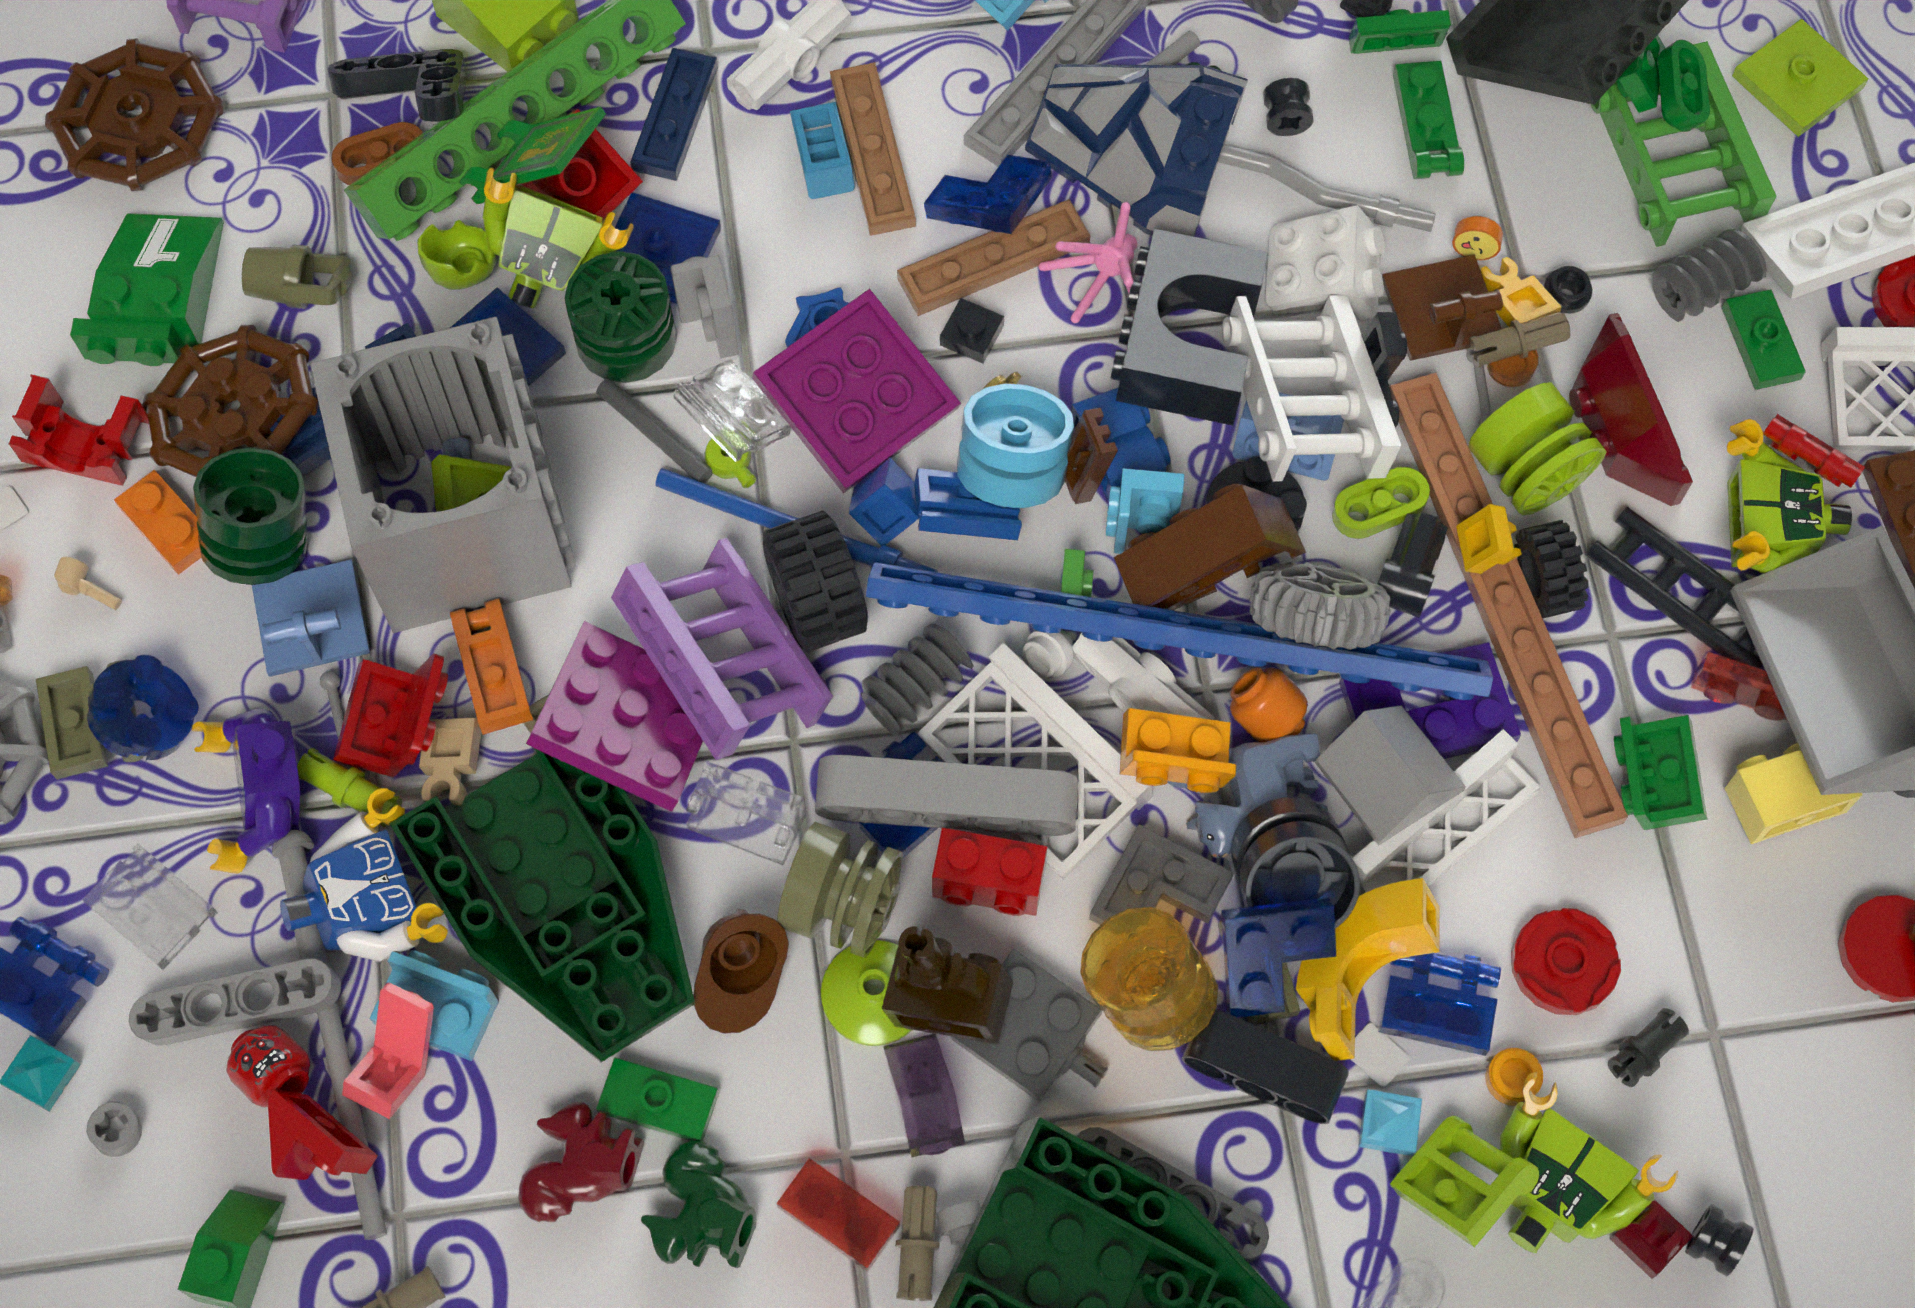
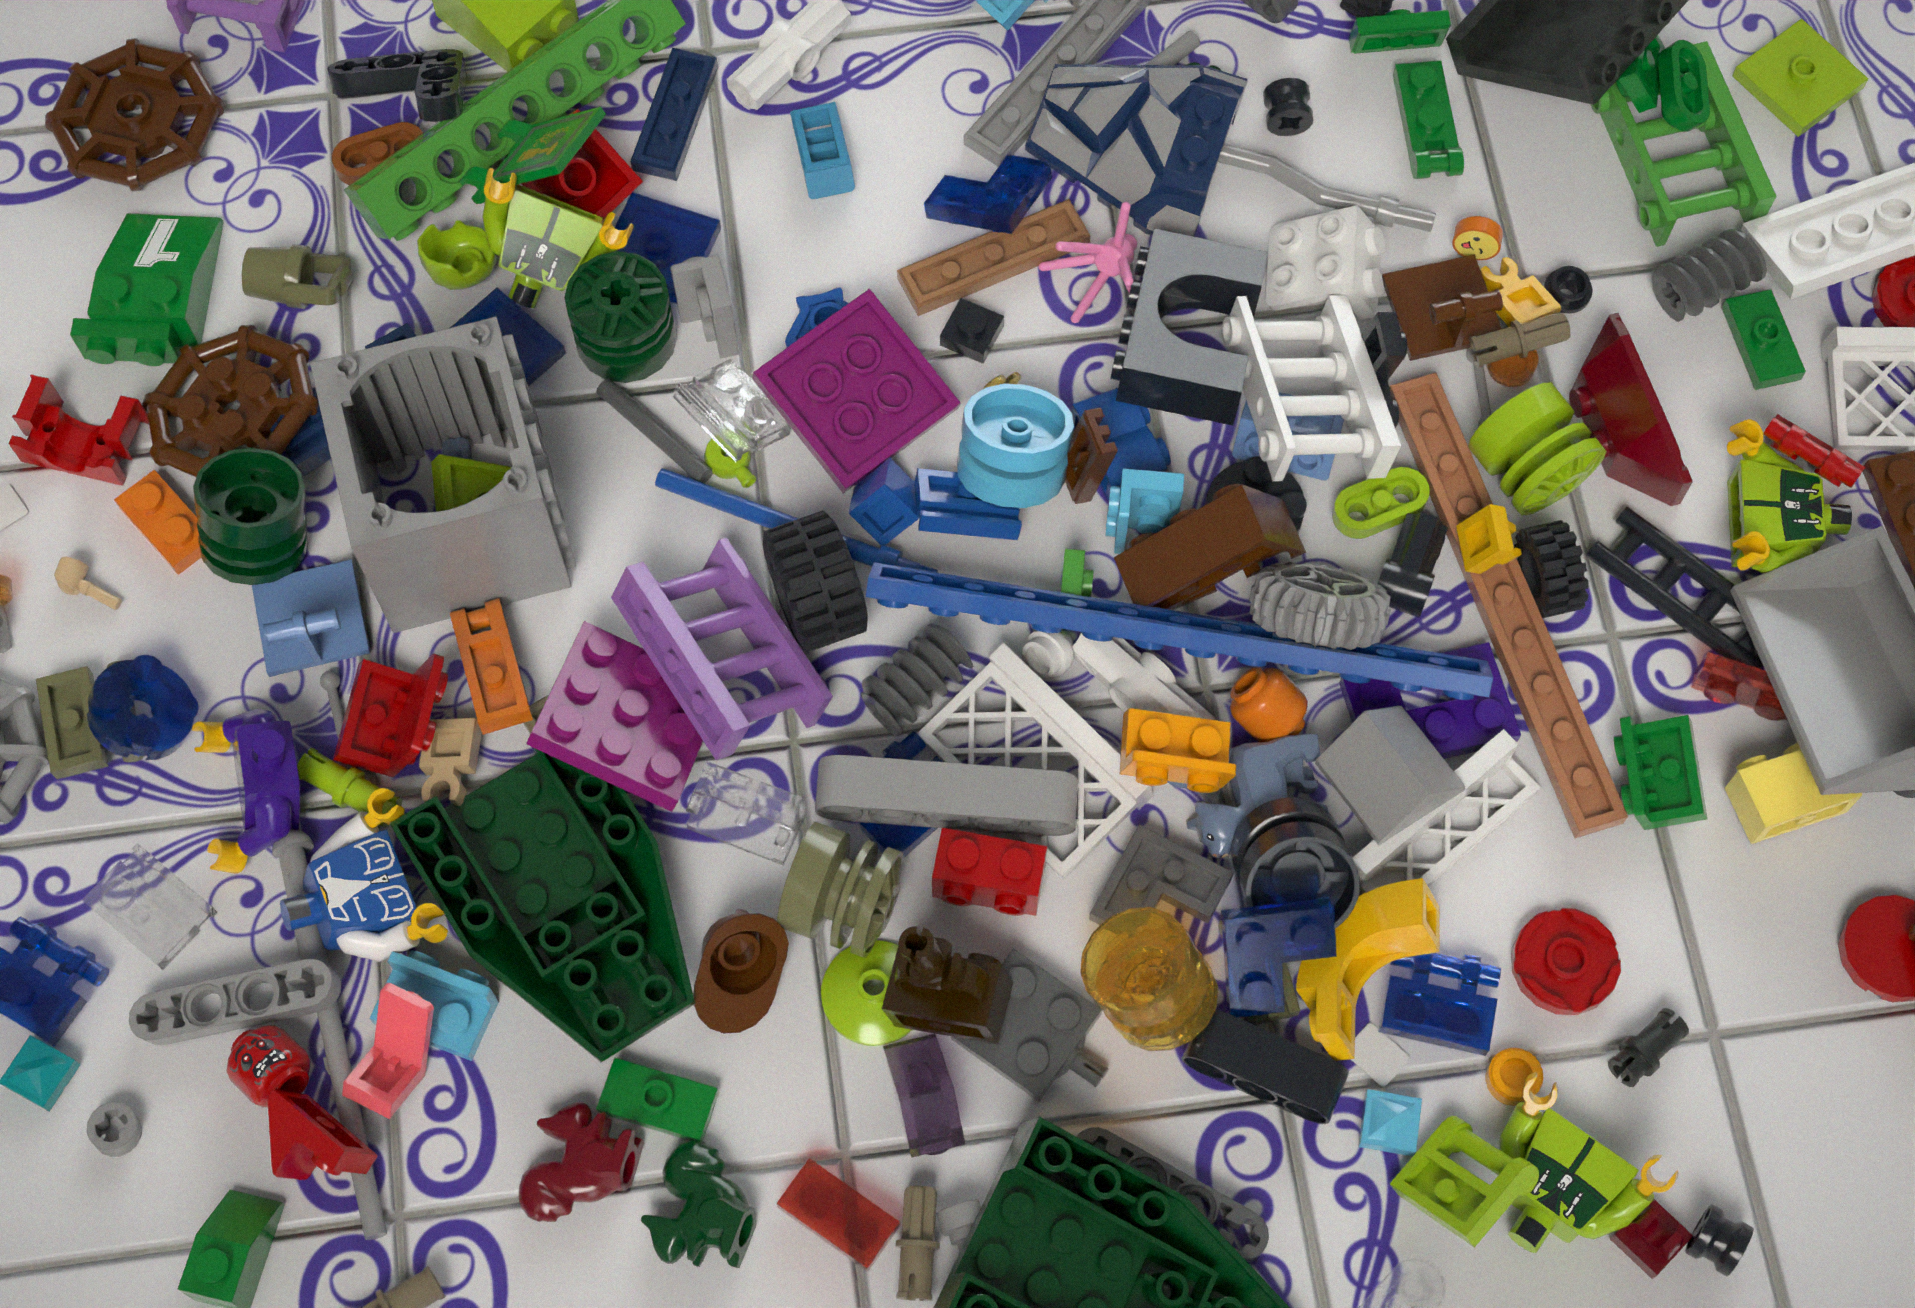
(872, 149): medium nougat tile -> none

